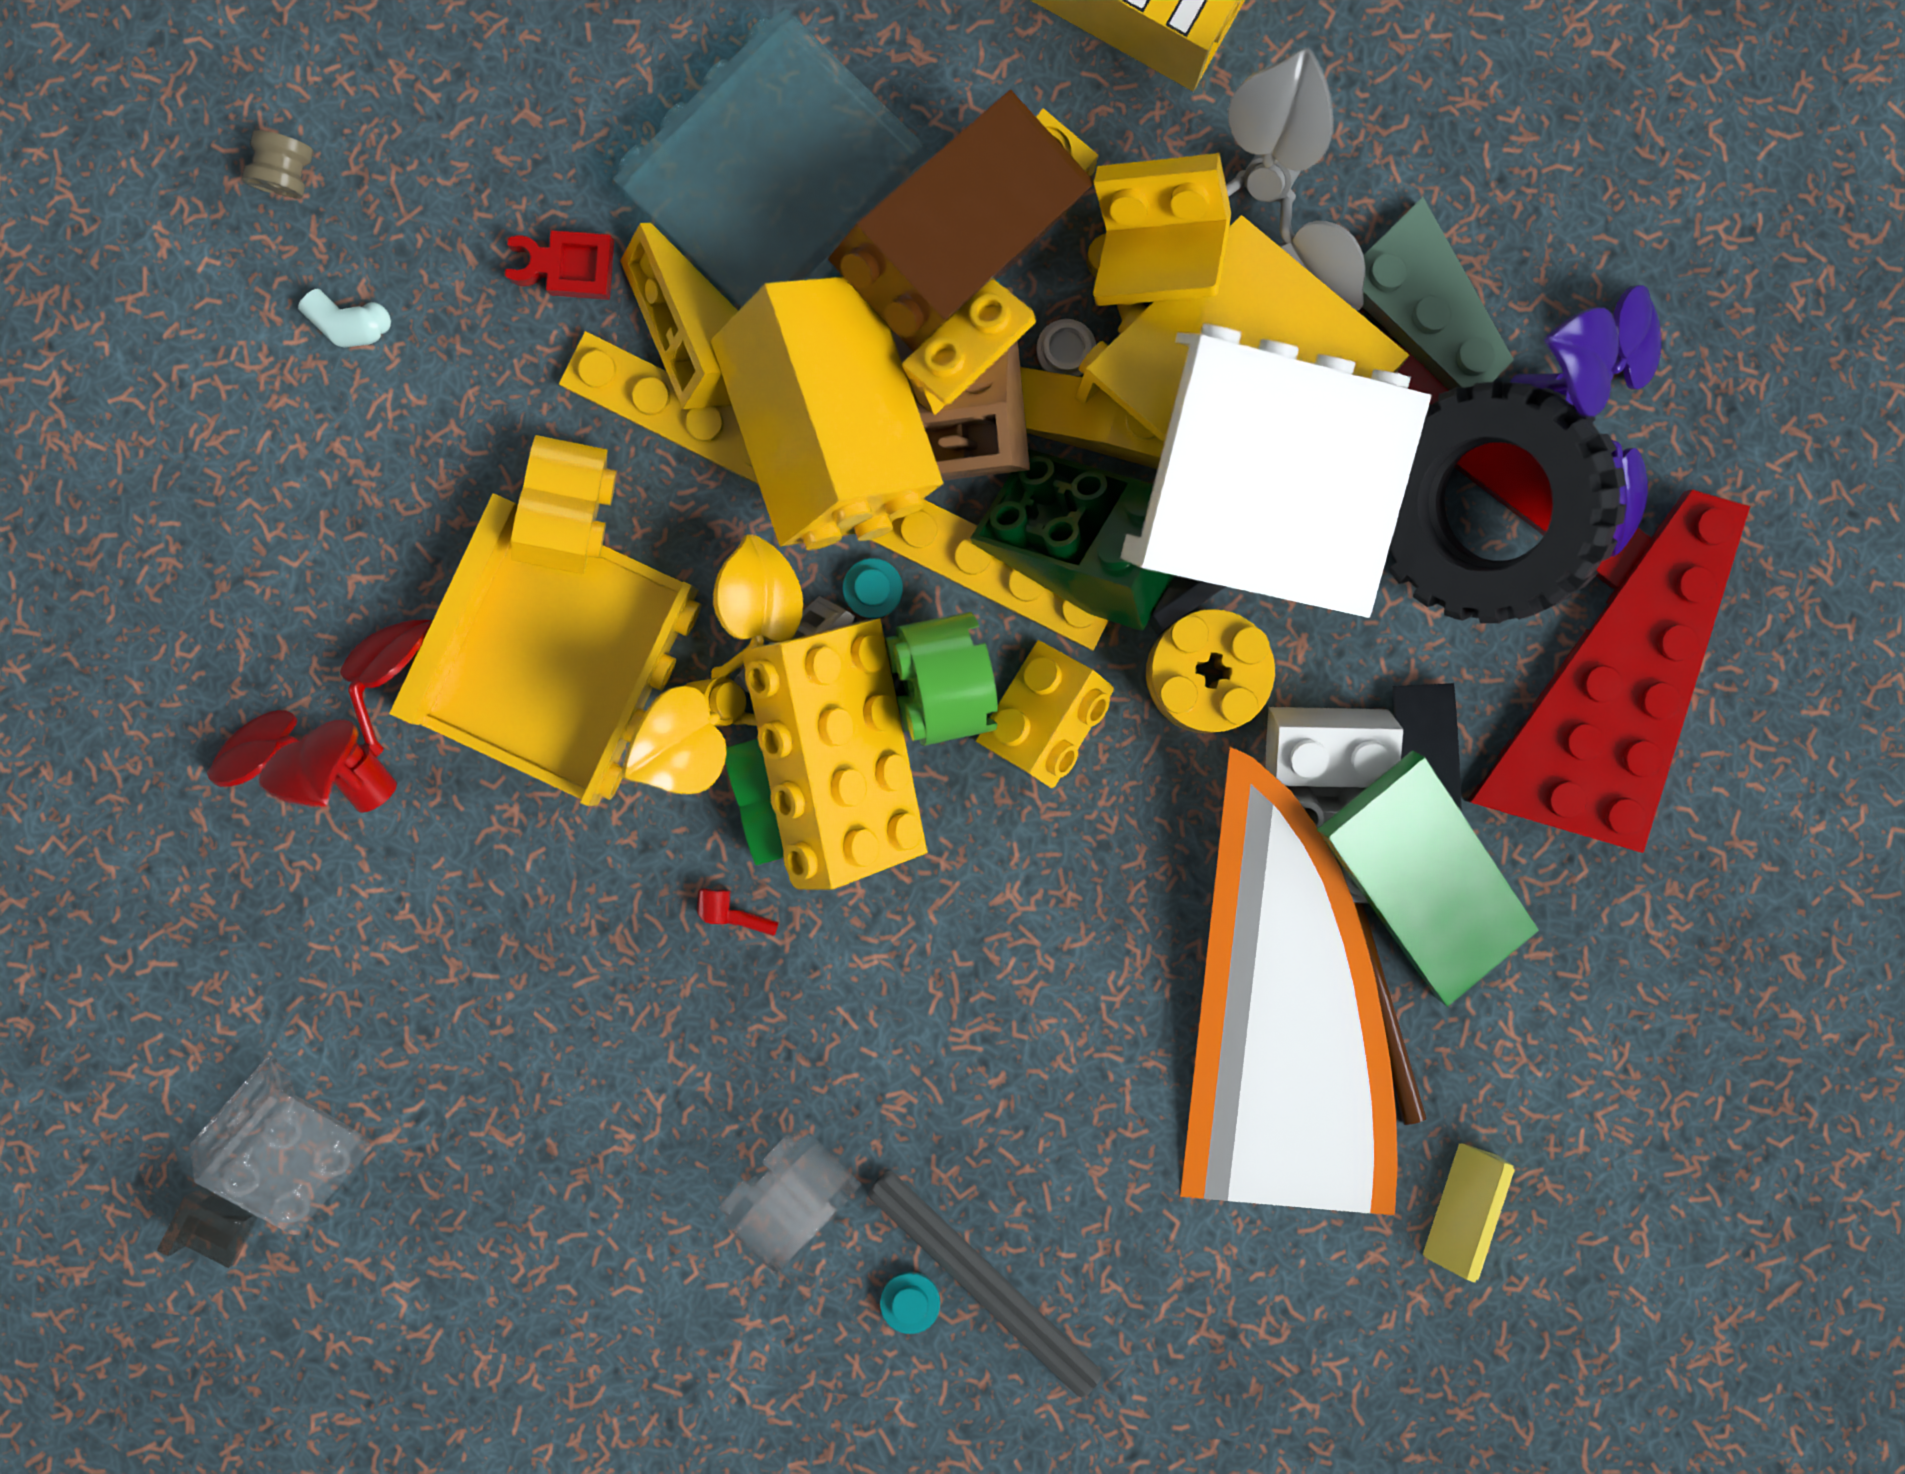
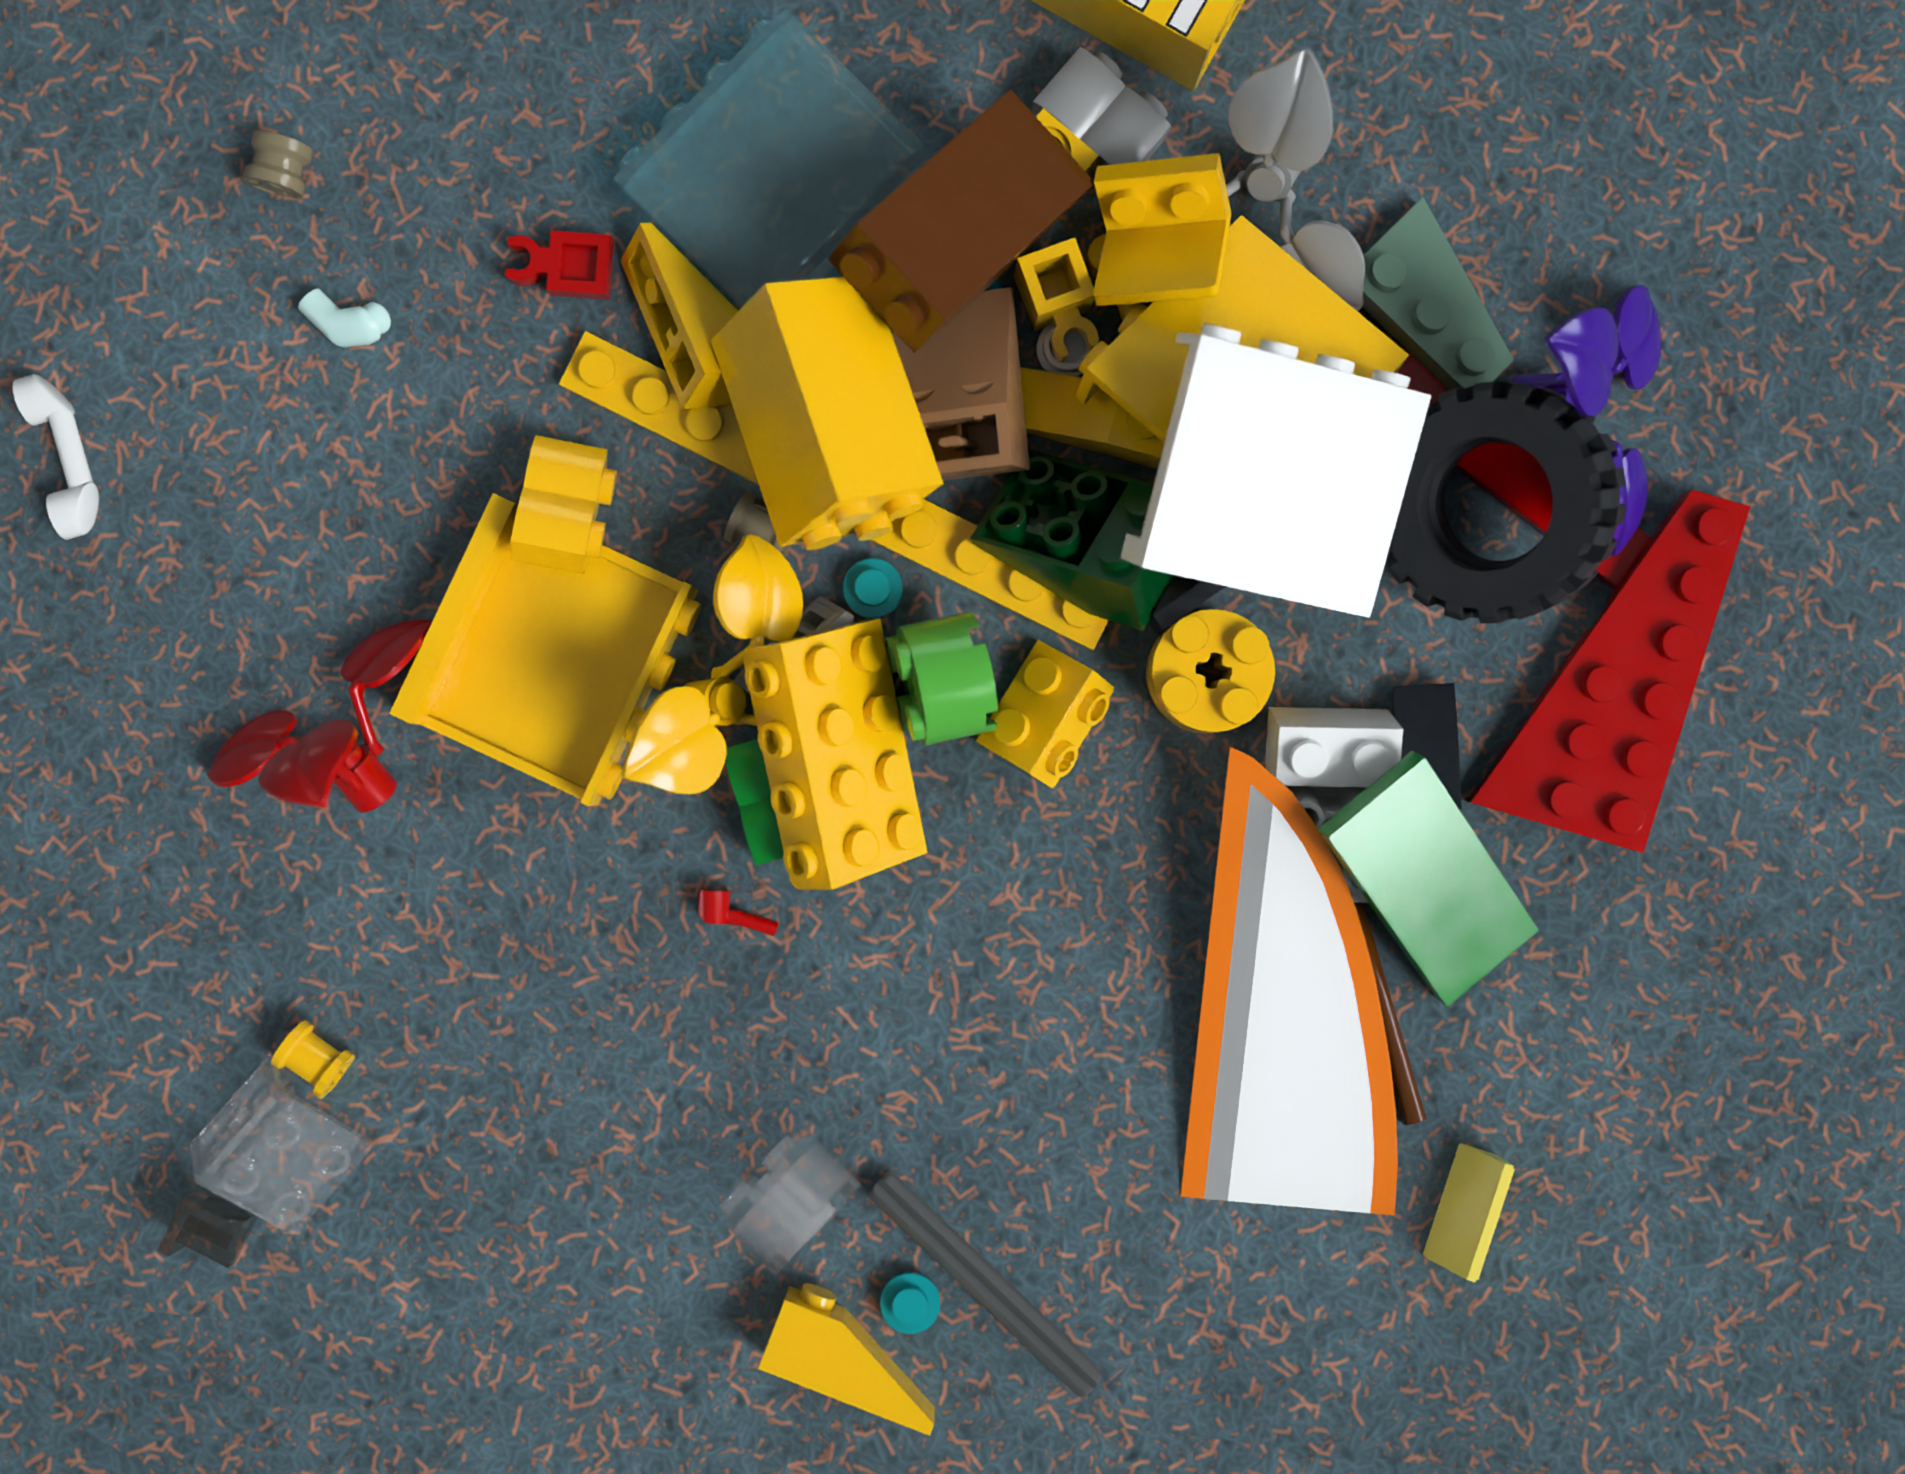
(75, 508): none -> white bar
(312, 1059): none -> yellow bush
(752, 519): none -> dark tan bush
(835, 1356): none -> yellow slope
(966, 345): yellow bracket -> none
(1057, 292): none -> yellow brick
(1103, 110): none -> light grey brick

